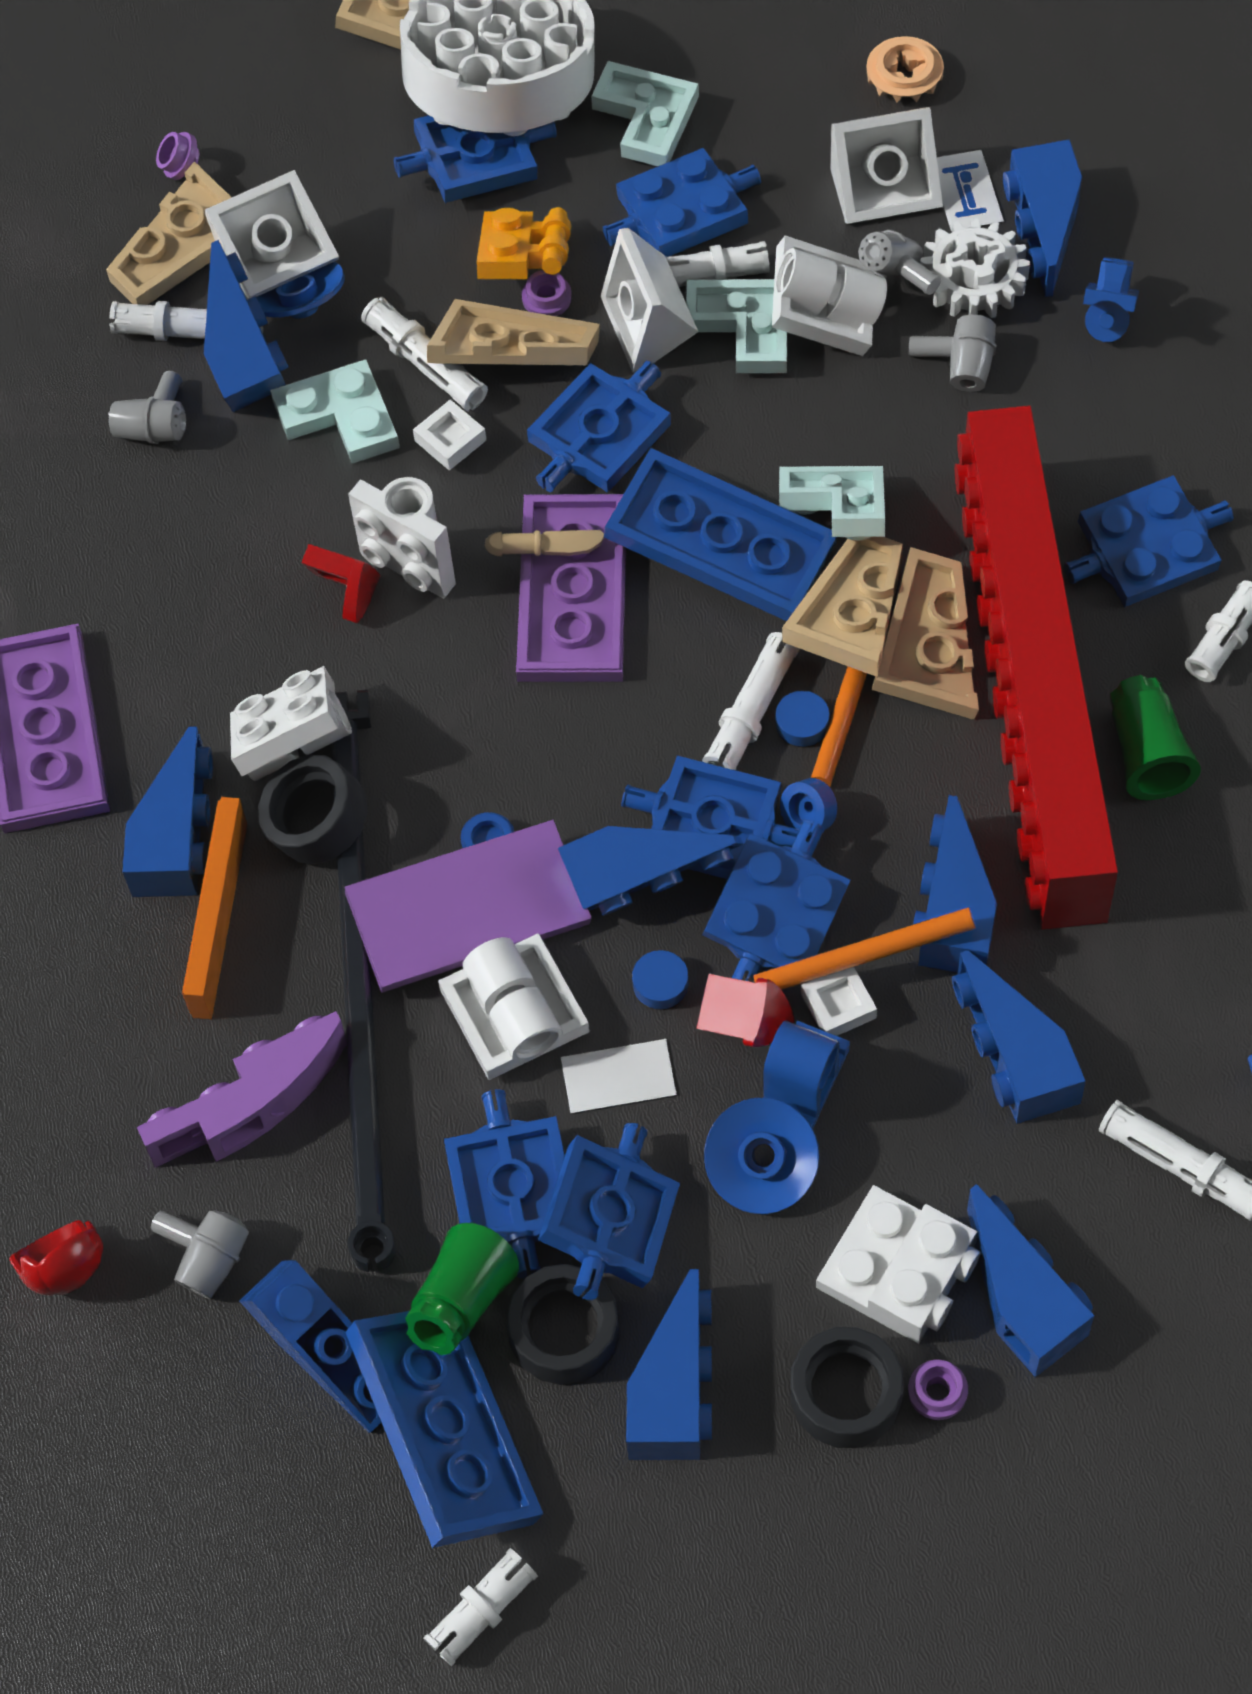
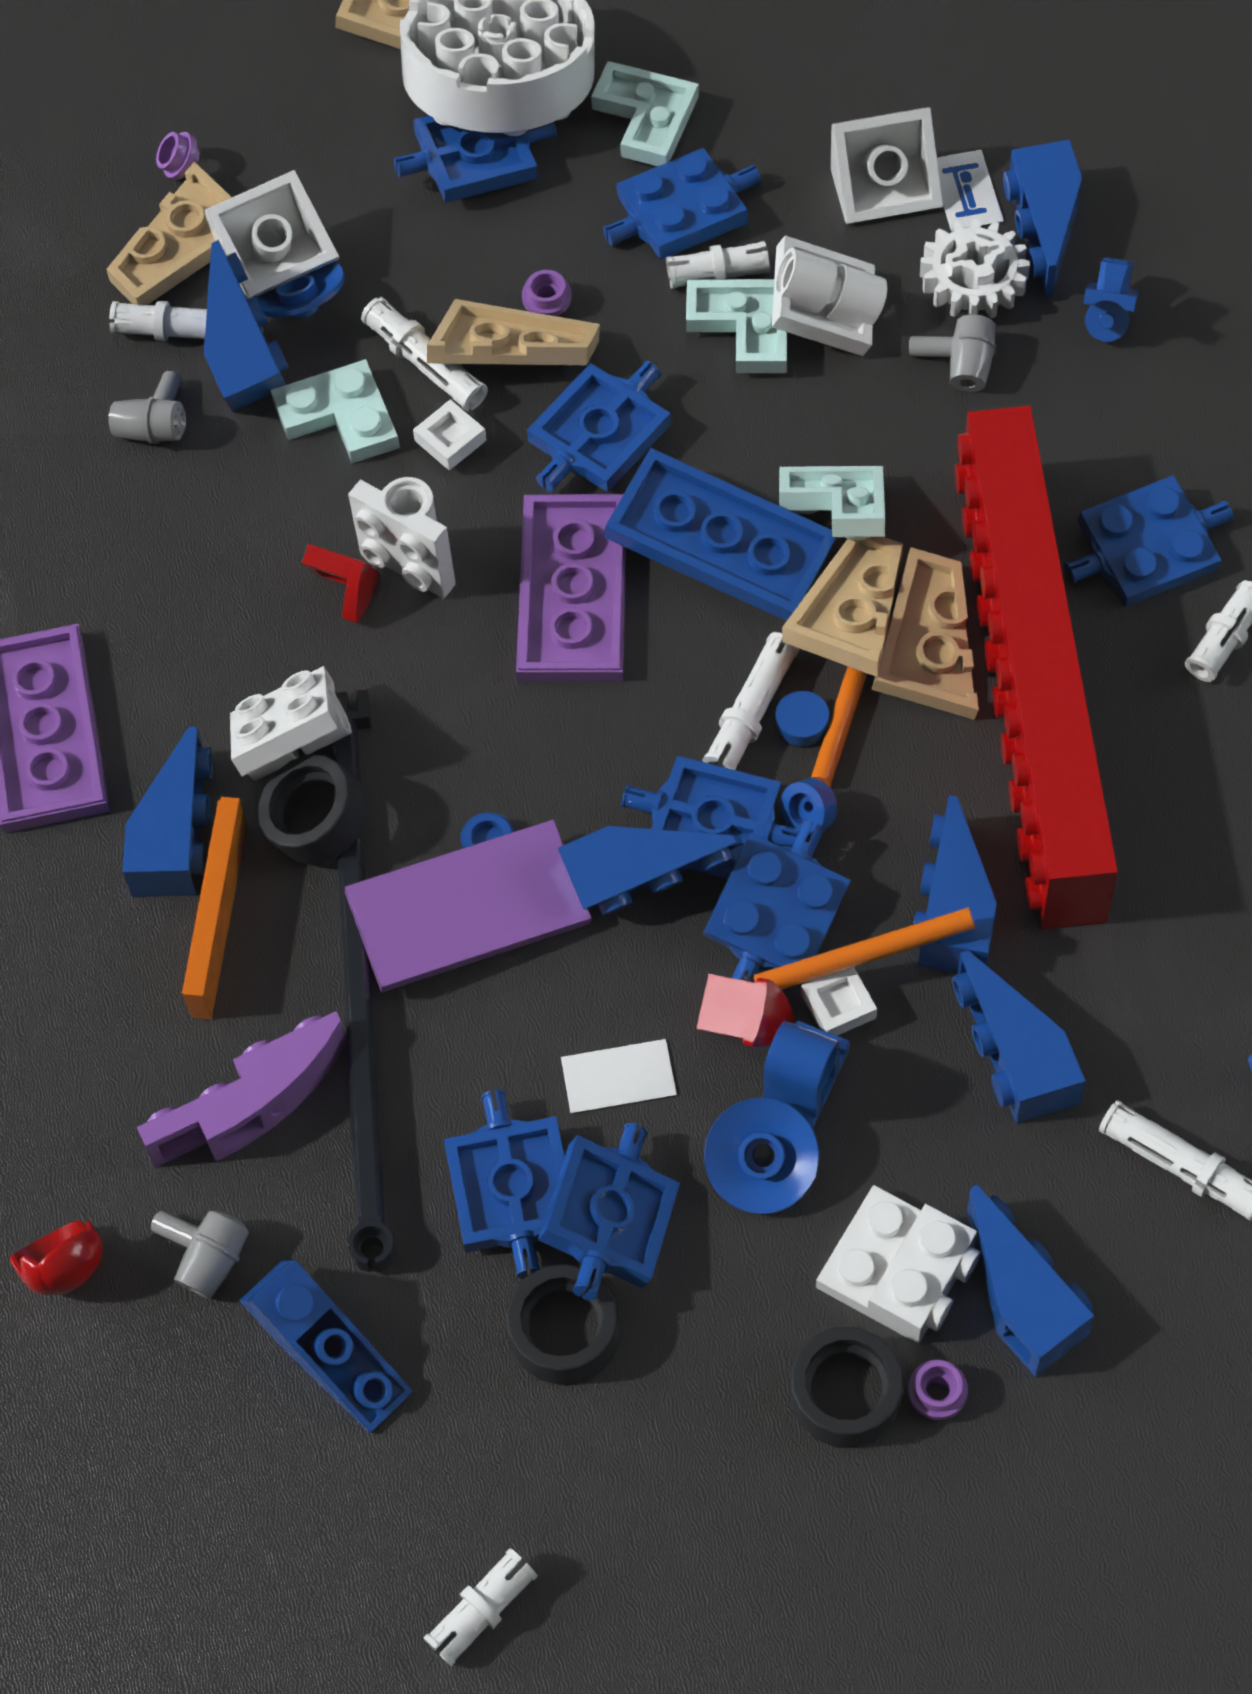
(444, 1433): blue plate -> none
(460, 1287): green plant -> none
(512, 1003): white plate -> none
(516, 243): light orange plate -> none
(548, 543): tan piece -> none
(644, 301): white slope -> none
(660, 979): blue tile -> none
(665, 1386): blue slope -> none
(896, 255): light grey piece -> none
(915, 56): light nougat gear -> none
(1151, 741): green plant -> none

